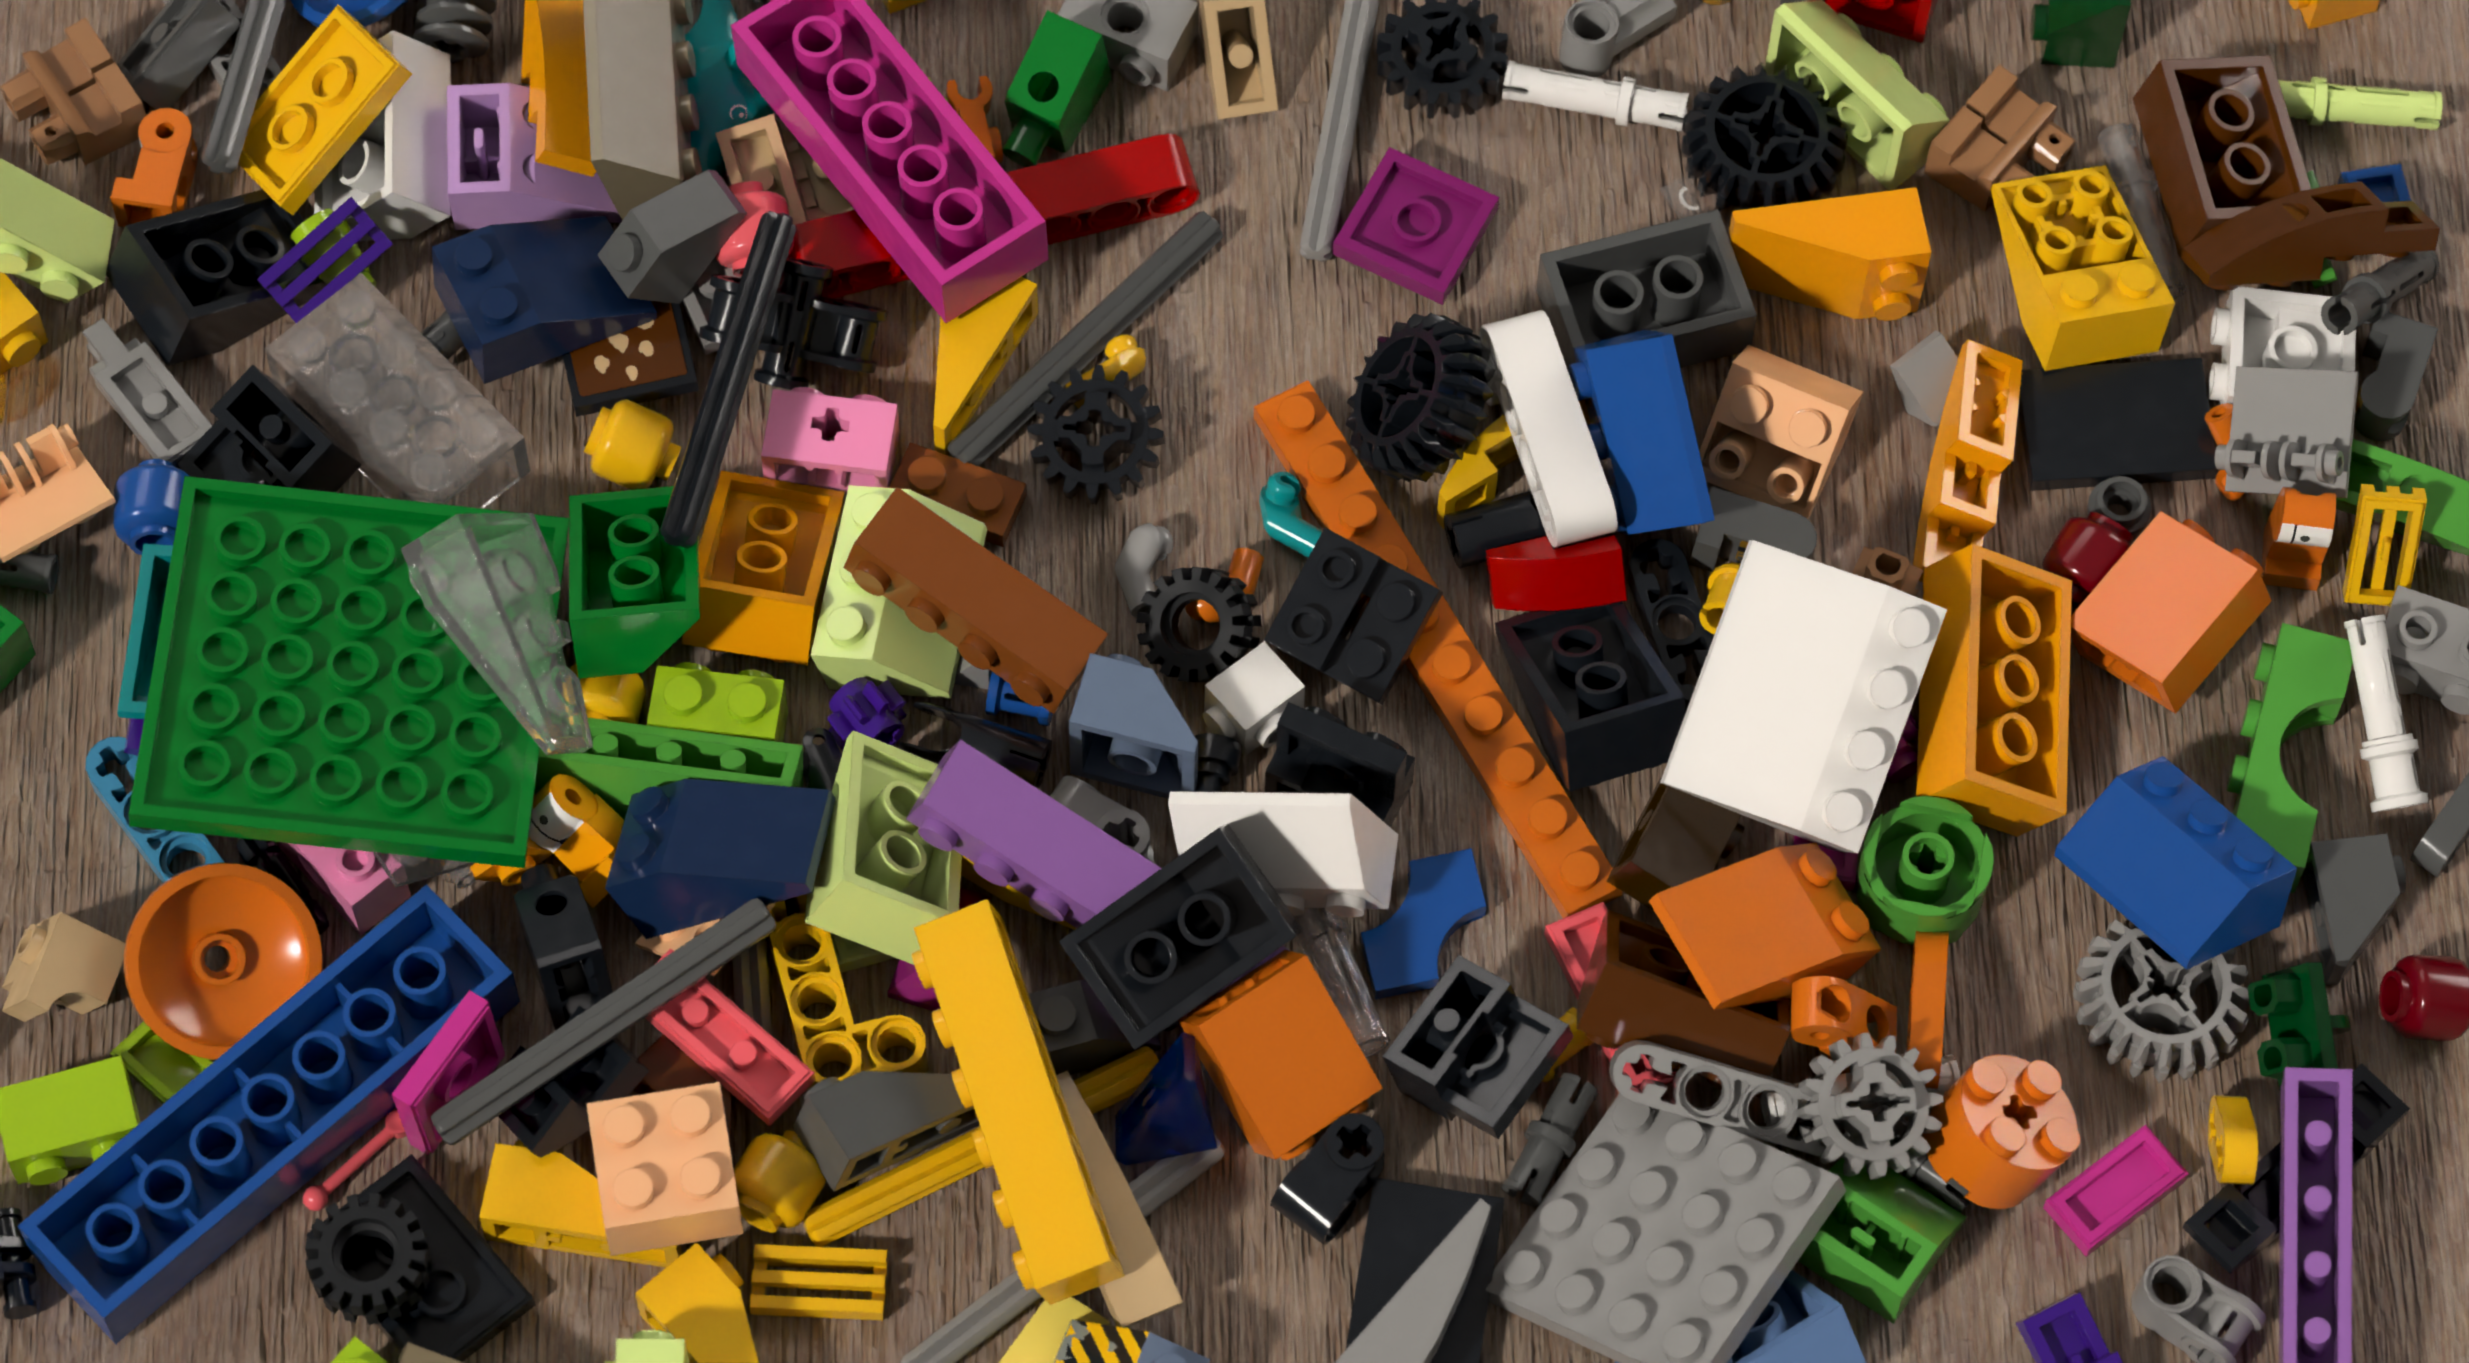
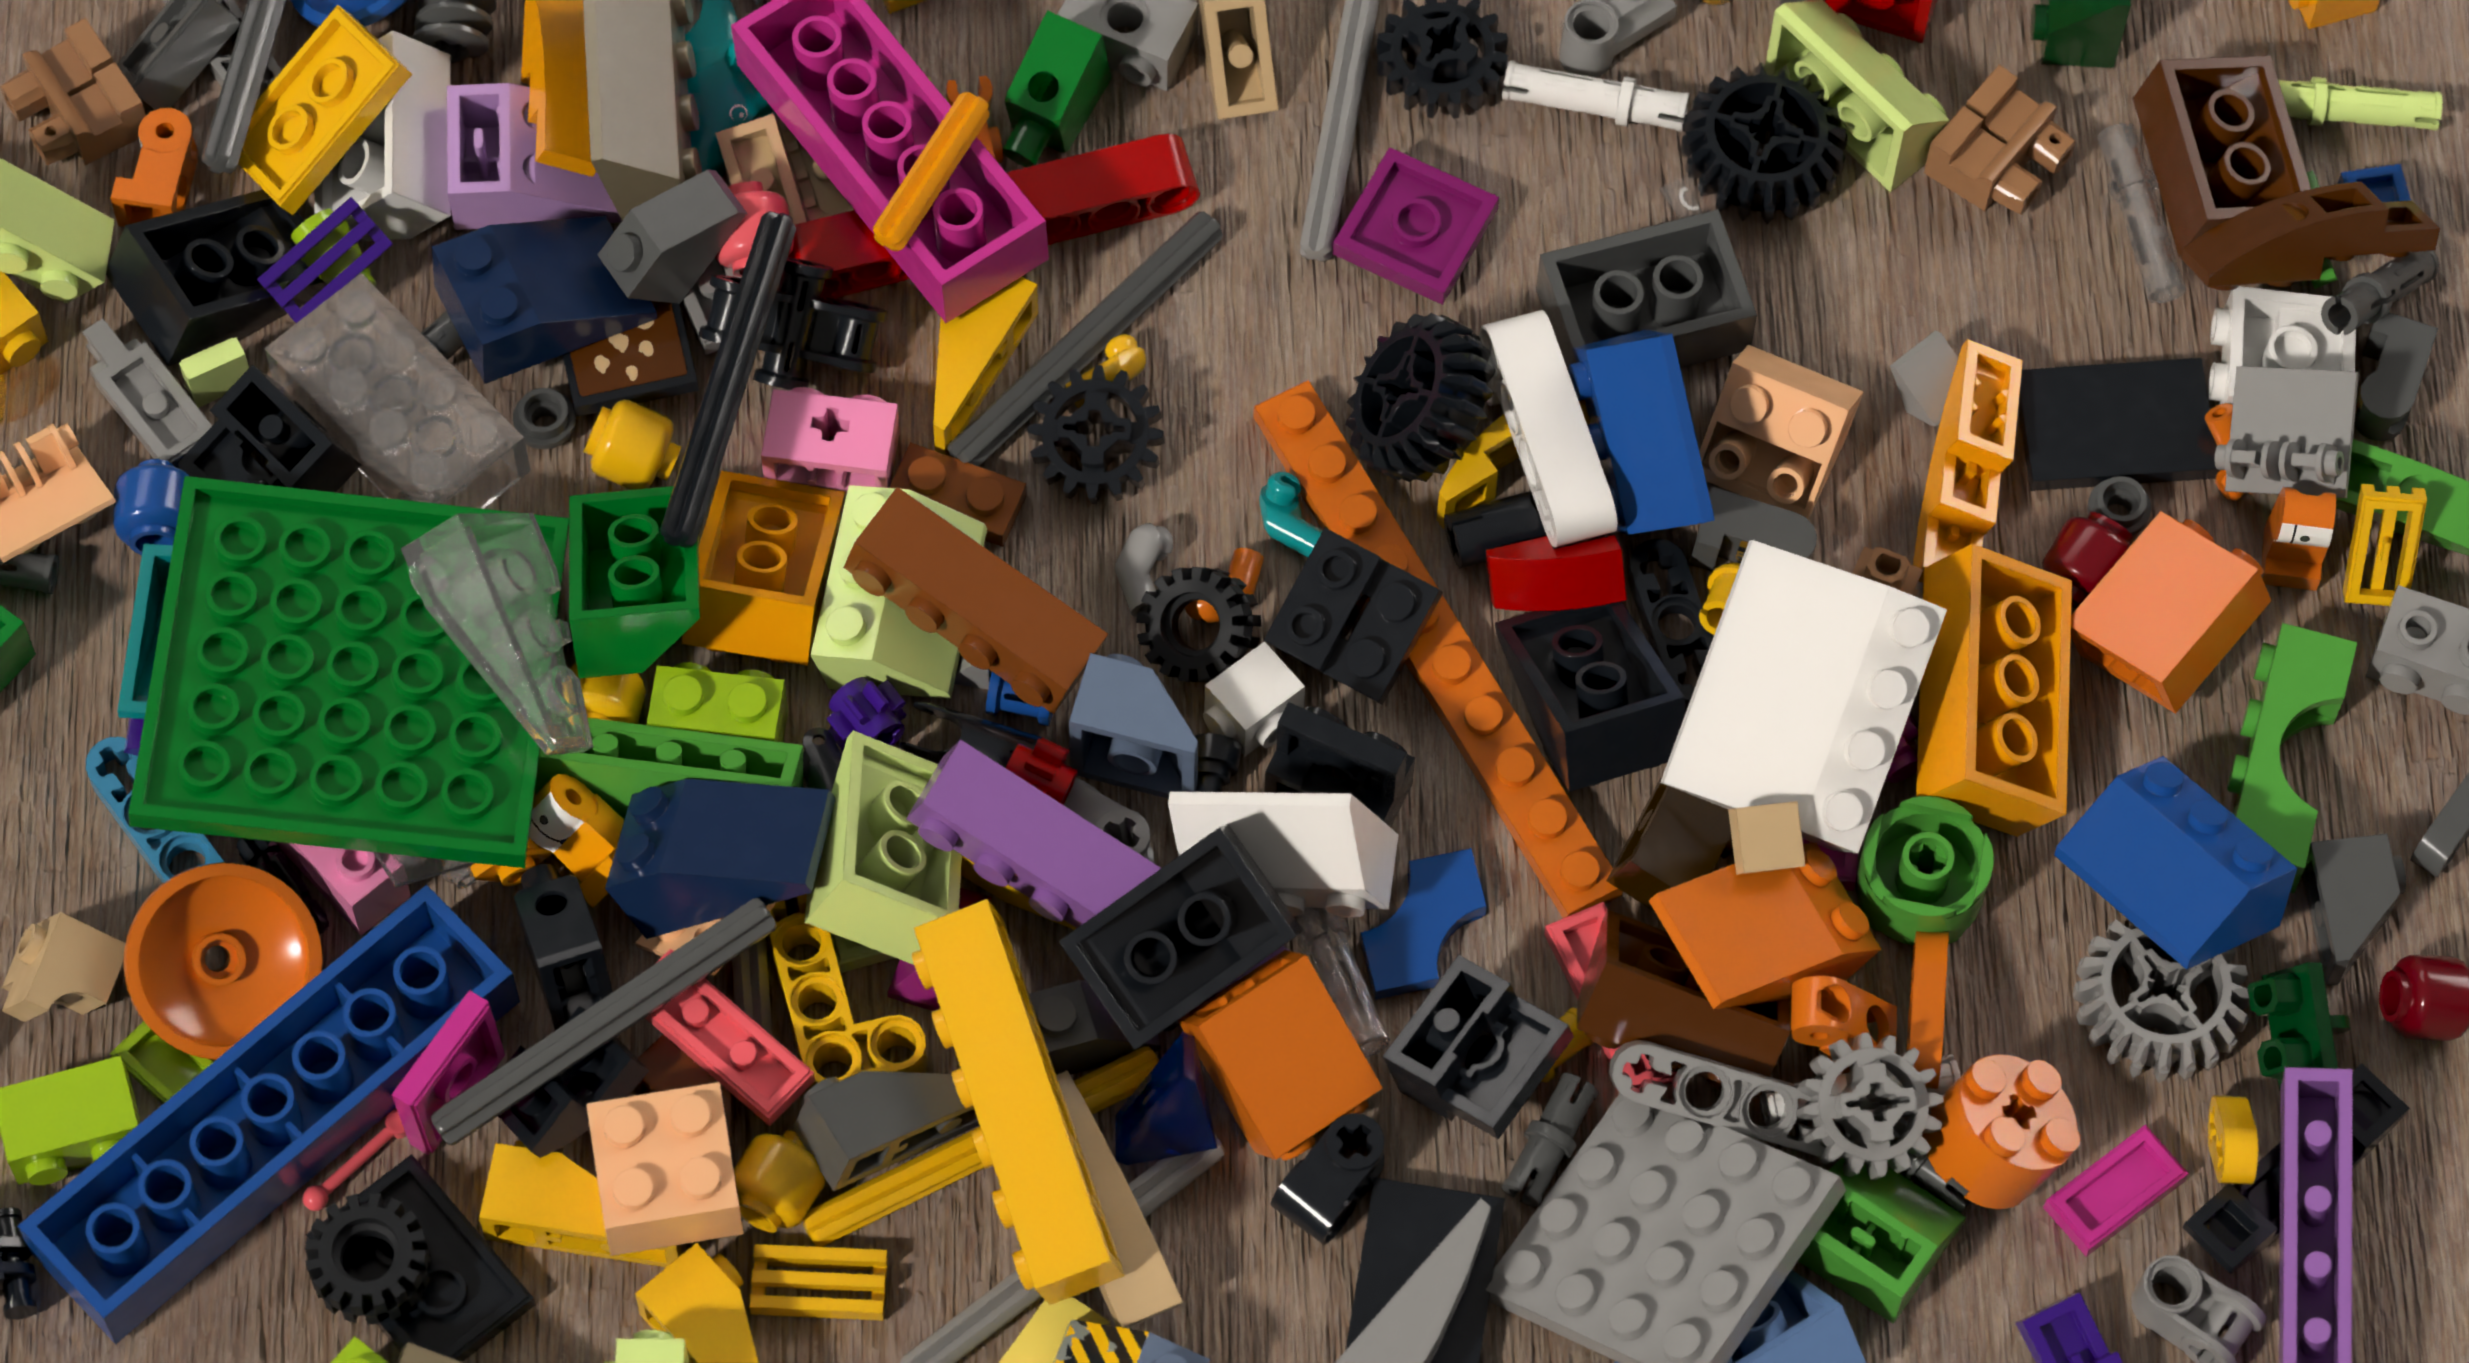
(213, 371): none -> yellowish green tile
(542, 403): none -> dark grey plate
(931, 171): none -> light orange axle
(1044, 768): none -> red gear
(1766, 837): none -> tan tile
(1838, 253): light orange slope -> none
(2080, 269): yellow slope -> none
(2388, 745): white pin -> none

